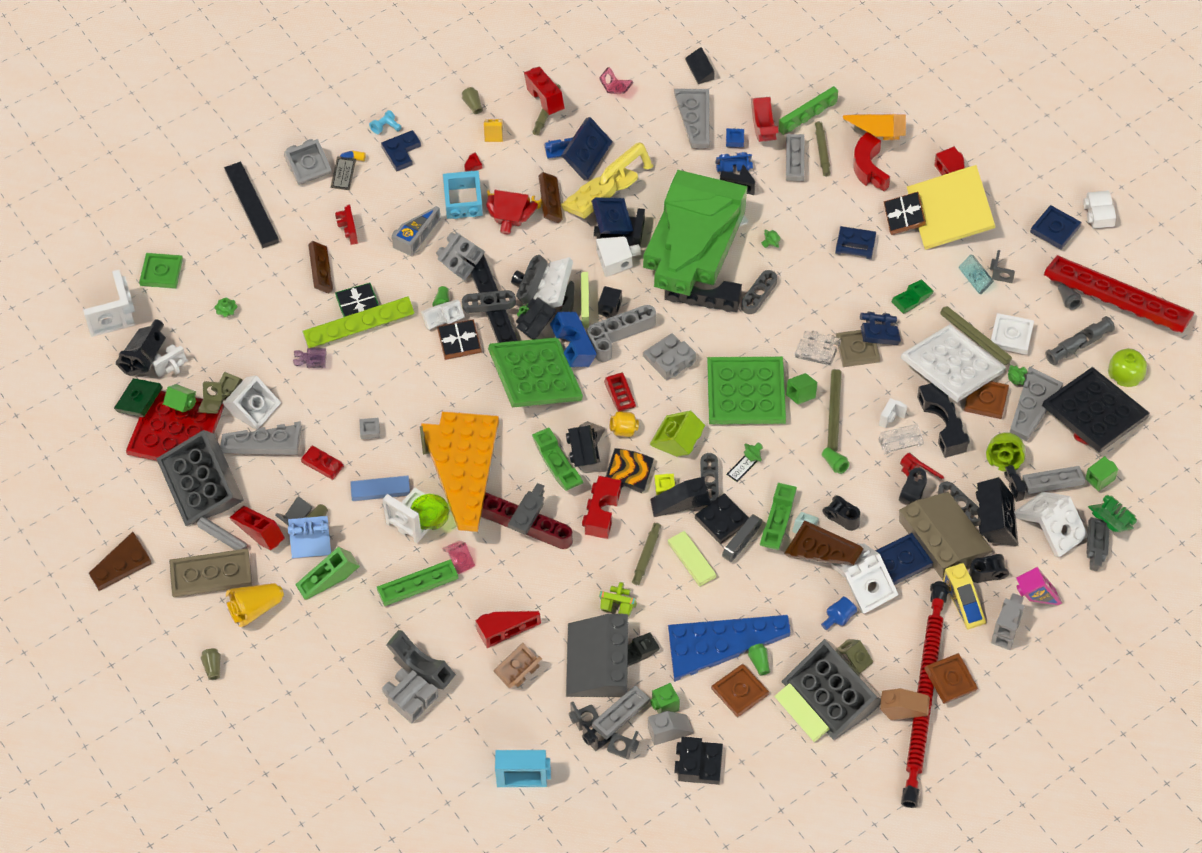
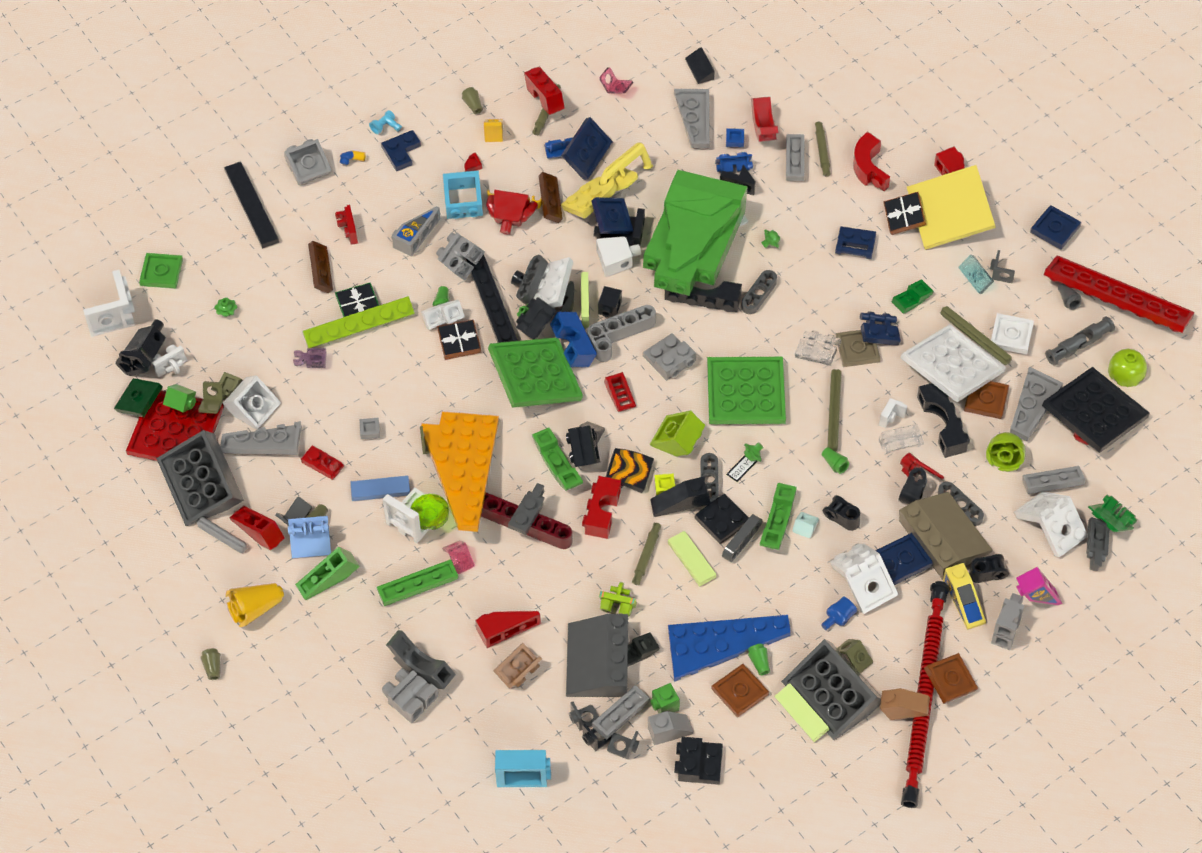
(120, 563): reddish brown wing -> none
(210, 572): dark tan plate -> none
(343, 173): clear smoke sticker -> none
(501, 295): dark grey beam -> none
(624, 424): yellow head -> none
(801, 388): bright green brick -> none
(808, 110): bright green plate -> none
(822, 545): reddish brown wing -> none
(880, 125): light orange slope -> none
(996, 512): black slope -> none
(1016, 374): bright green plant -> none
(1016, 486): black plate -> none
(1100, 209): white brick -> none
(1101, 473): bright green brick -> none

